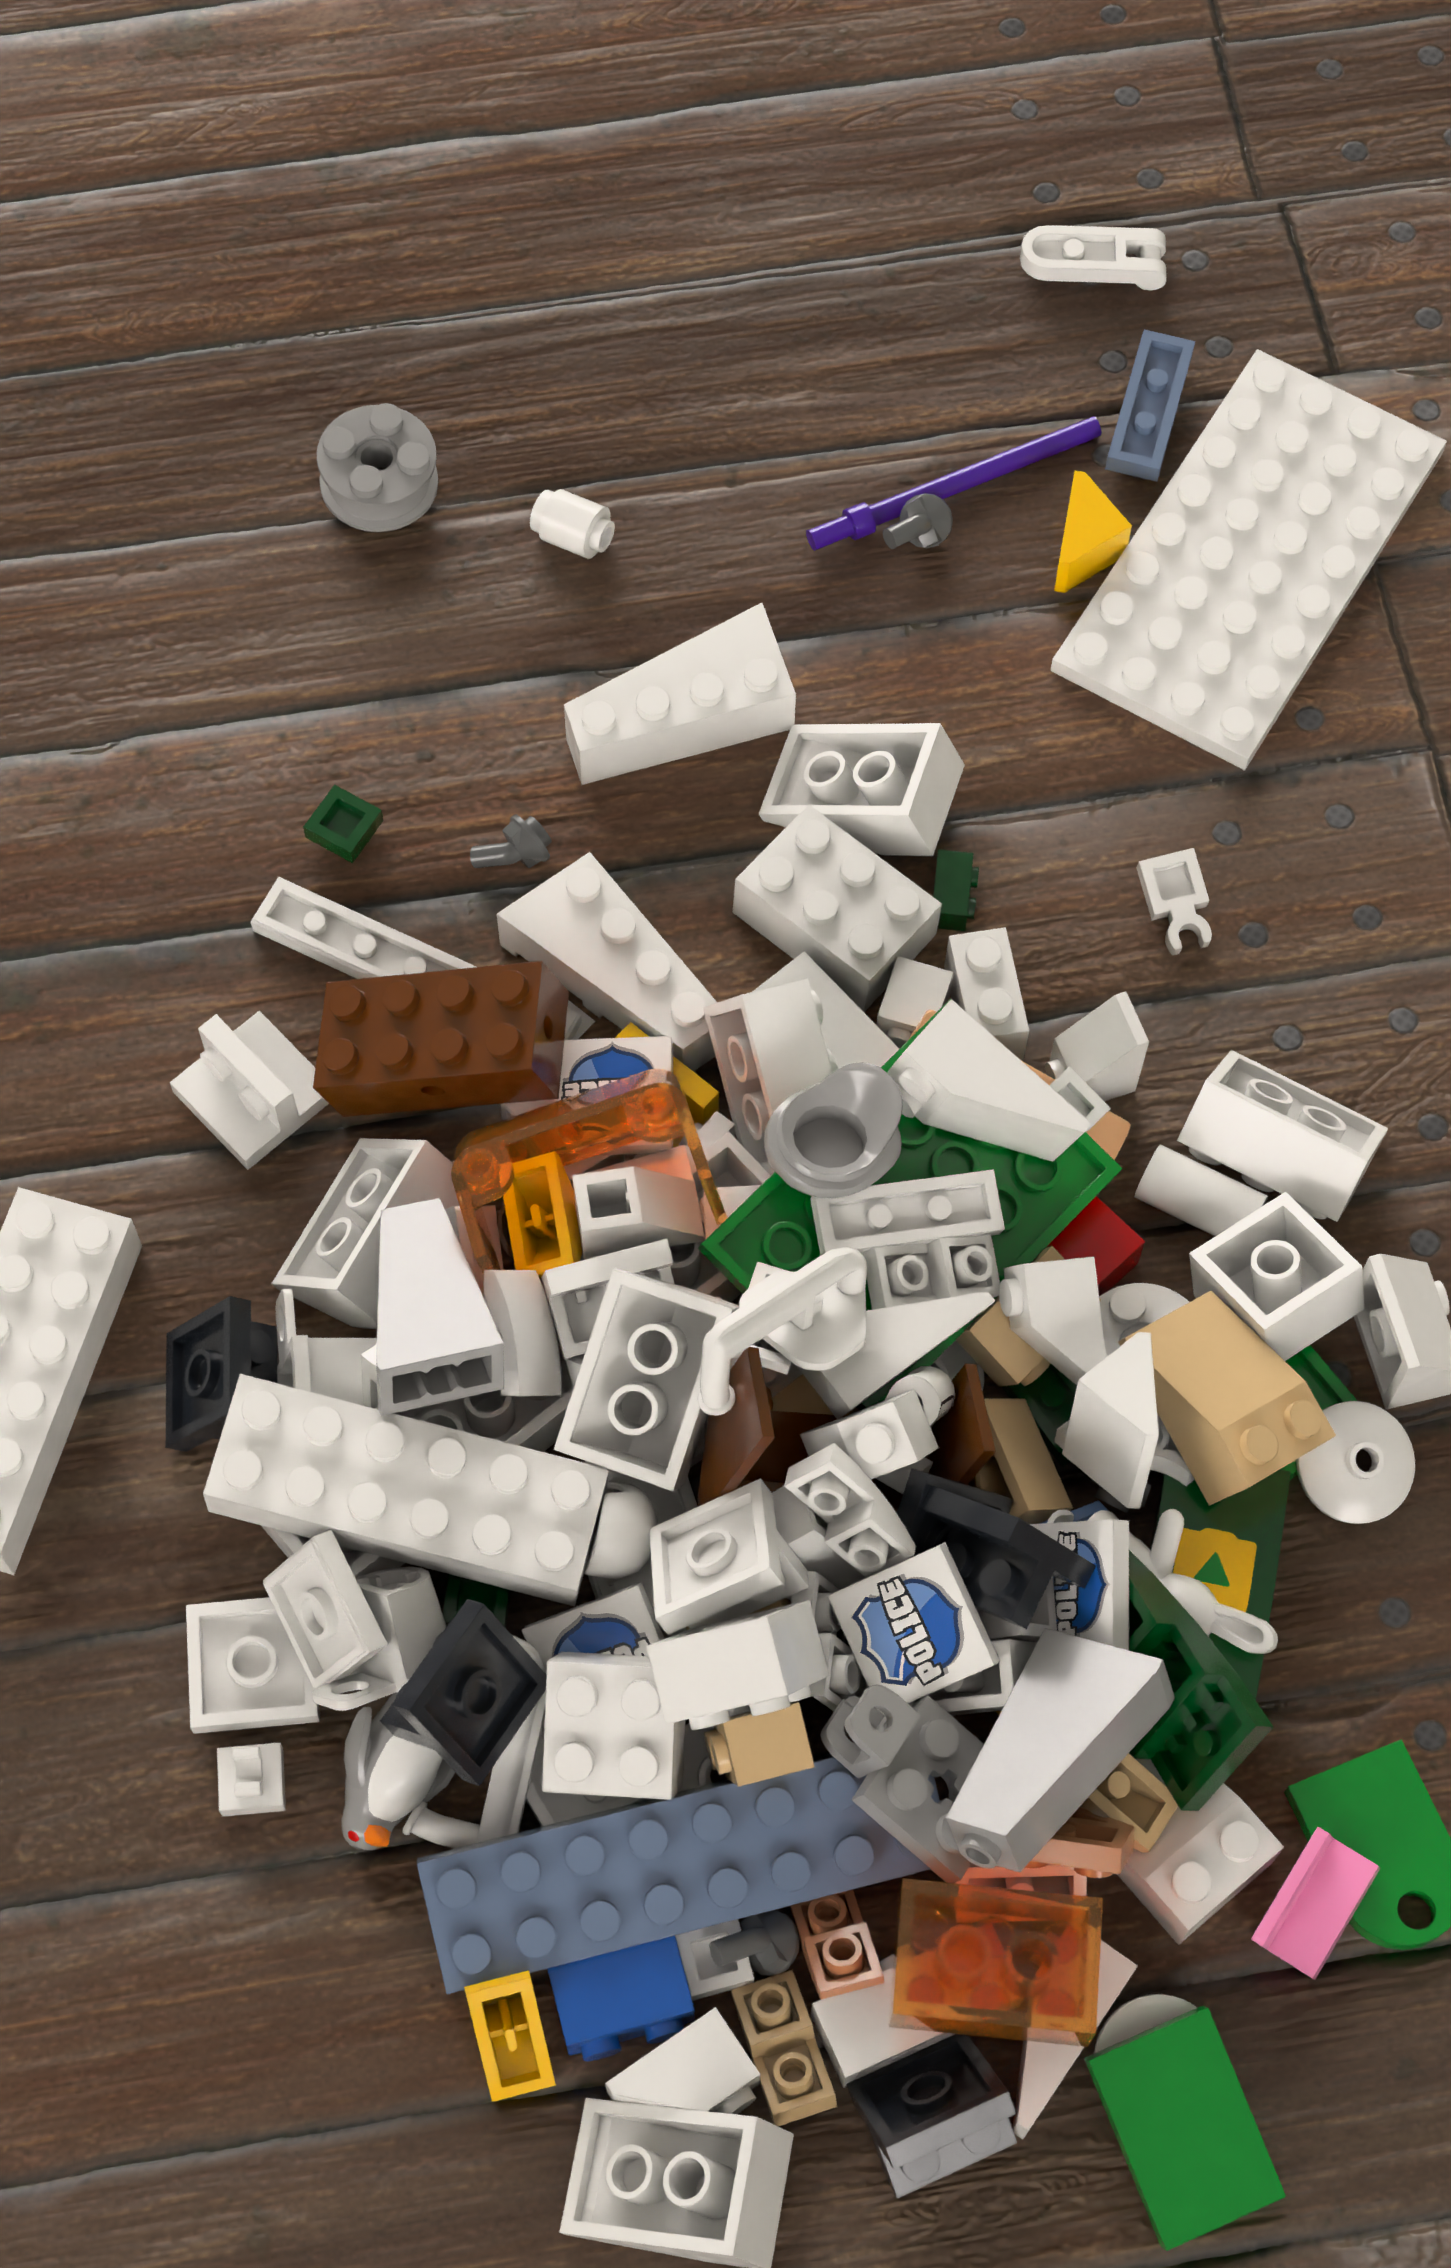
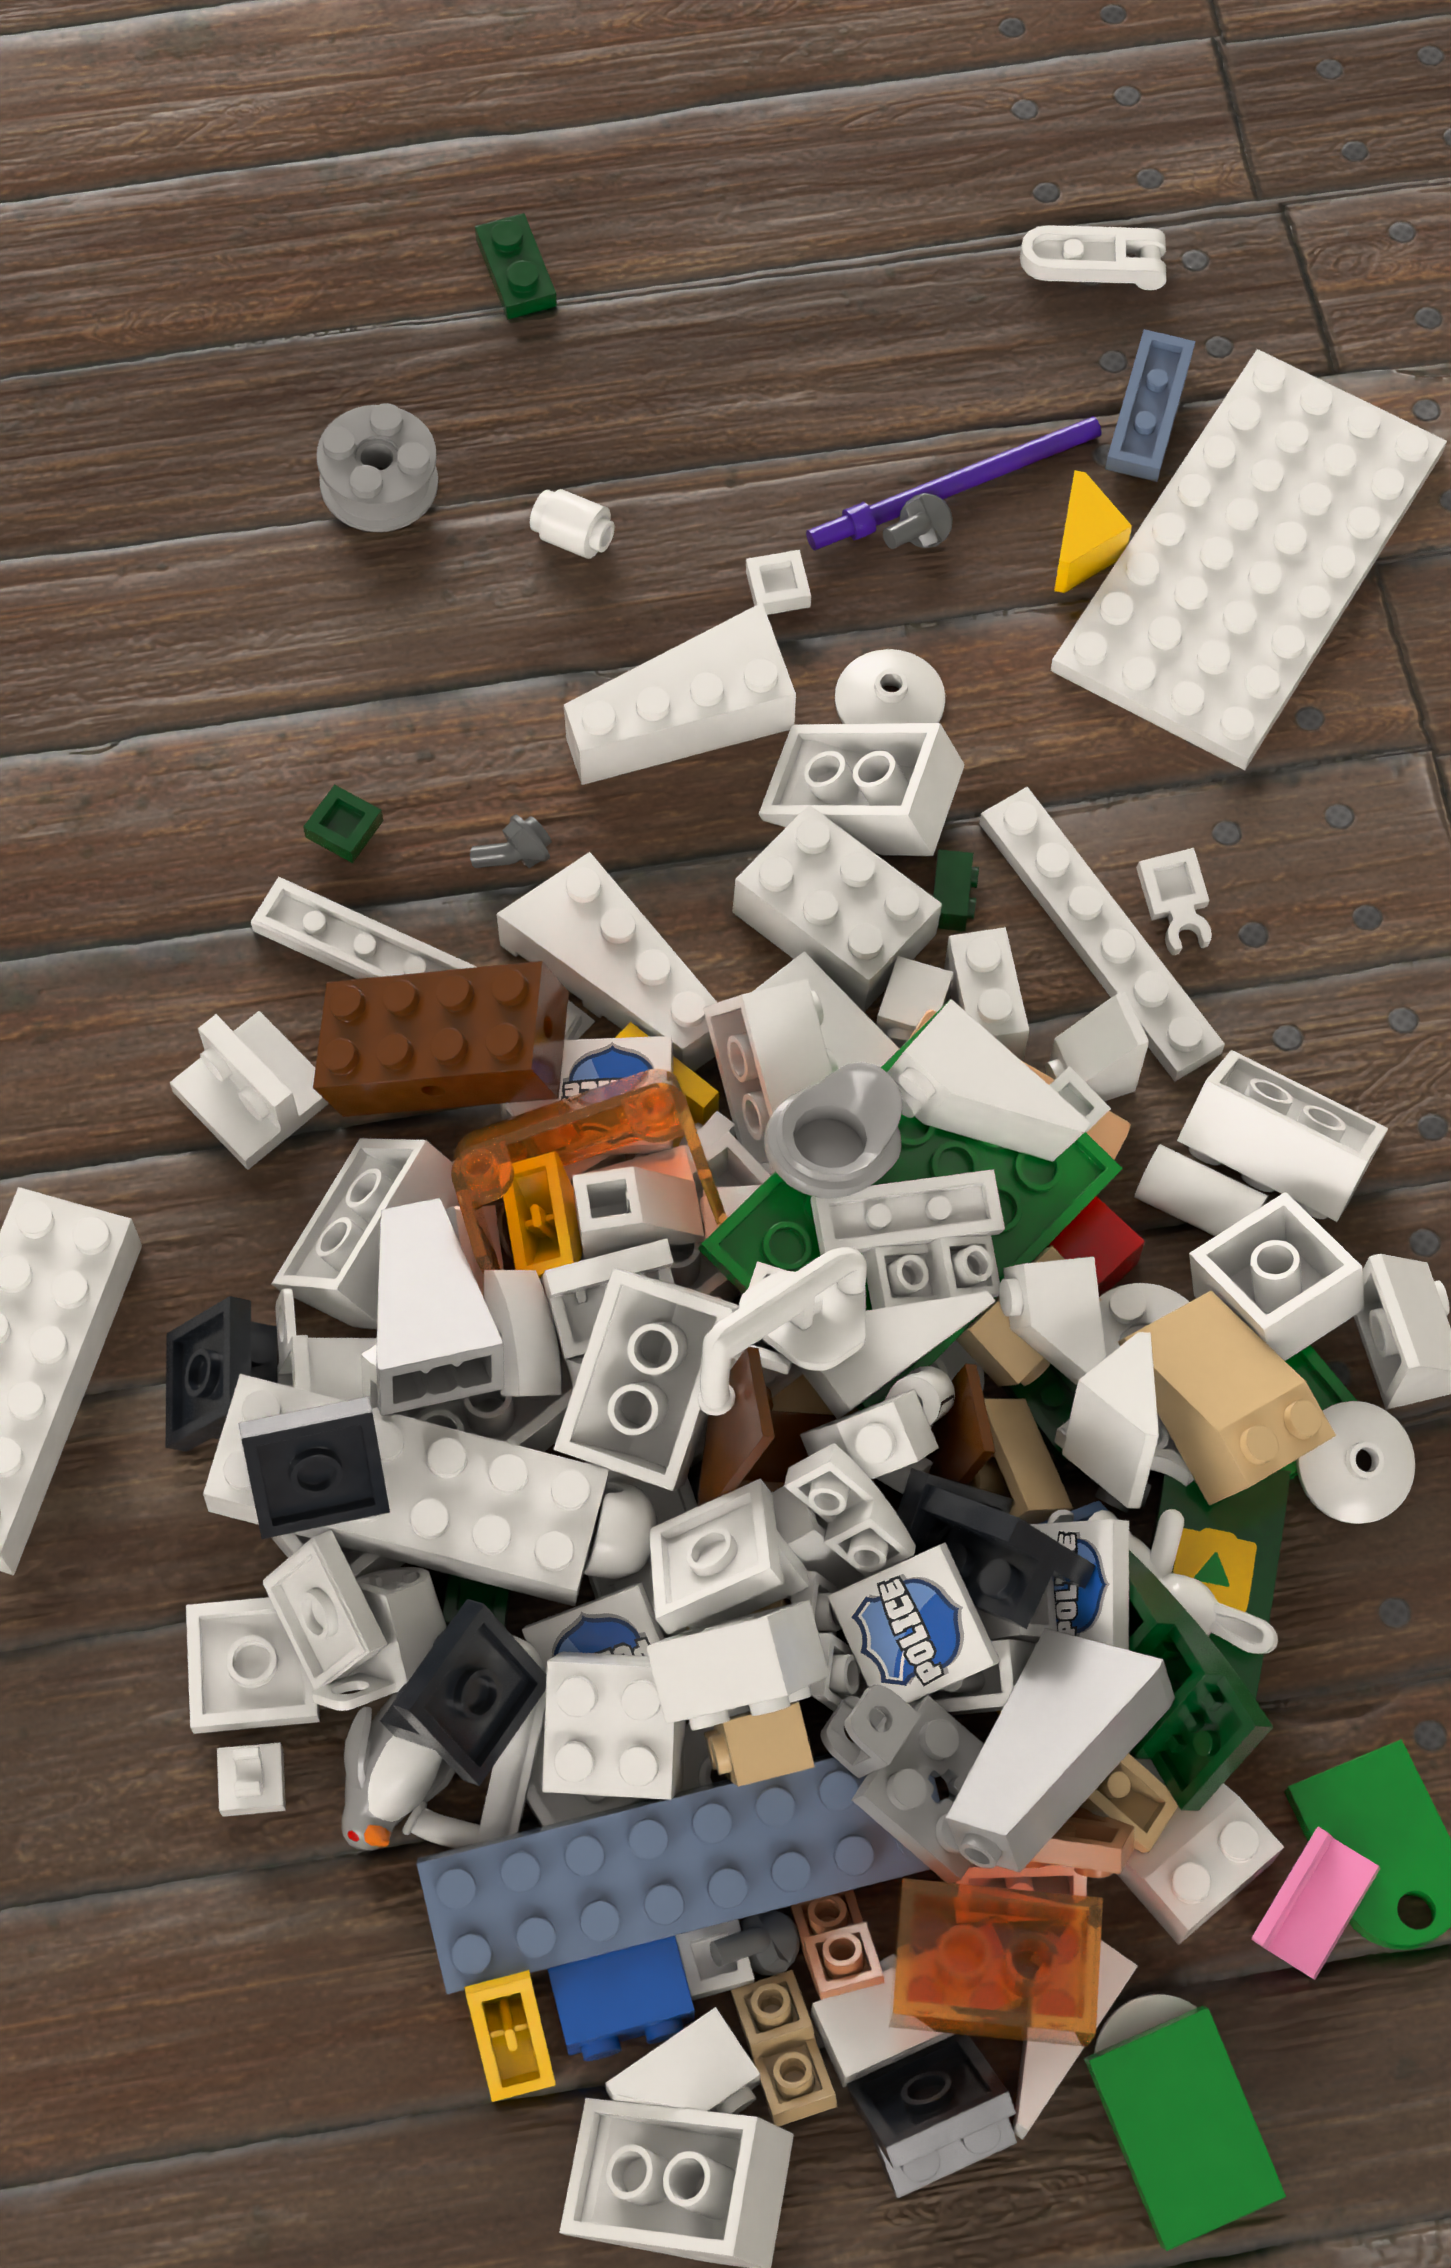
(314, 1467): none -> black bracket
(515, 266): none -> dark green plate
(779, 582): none -> white plate
(864, 701): none -> white dish
(1101, 932): none -> white plate

